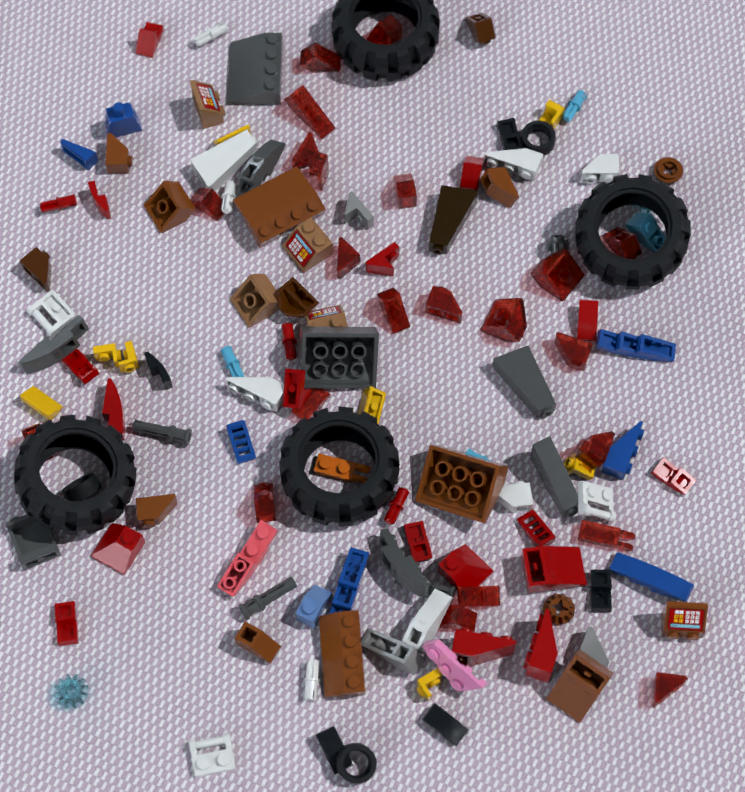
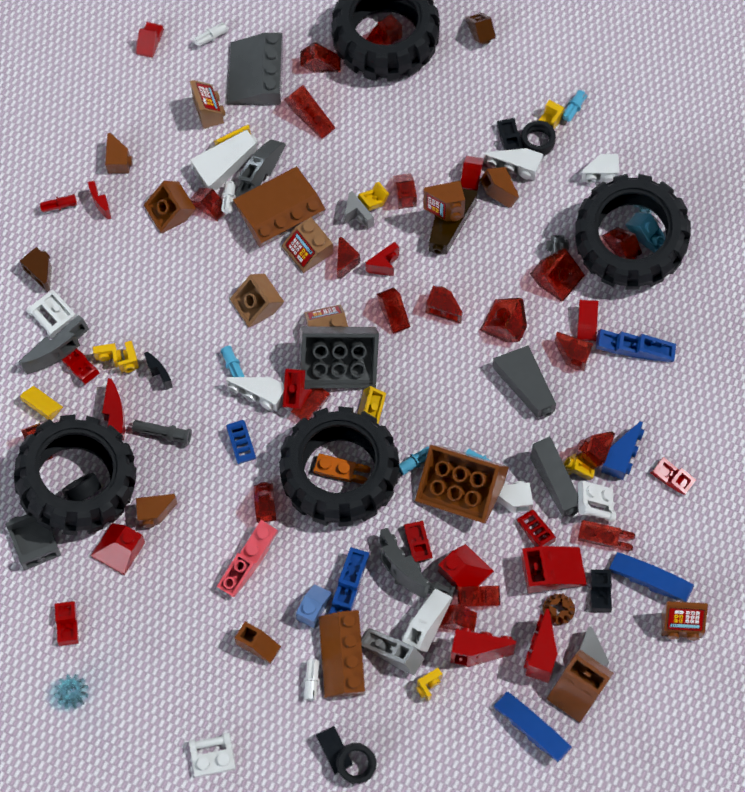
(80, 154): blue slope -> none
(122, 119): blue torso -> none
(259, 602): dark grey pin -> none
(289, 341): red axle -> none
(295, 299): reddish brown slope -> none
(301, 156): clear red slope -> none
(318, 167): clear red panel -> none
(374, 198): none -> yellow bracket
(396, 506): red axle -> none
(413, 461): none -> medium azure axle
(445, 201): none -> dark orange slope
(445, 724): black slope -> none
(446, 660): bright pink wing -> none
(532, 726): none -> blue slope
(665, 685): clear red slope -> none
(668, 163): dark orange gear -> none

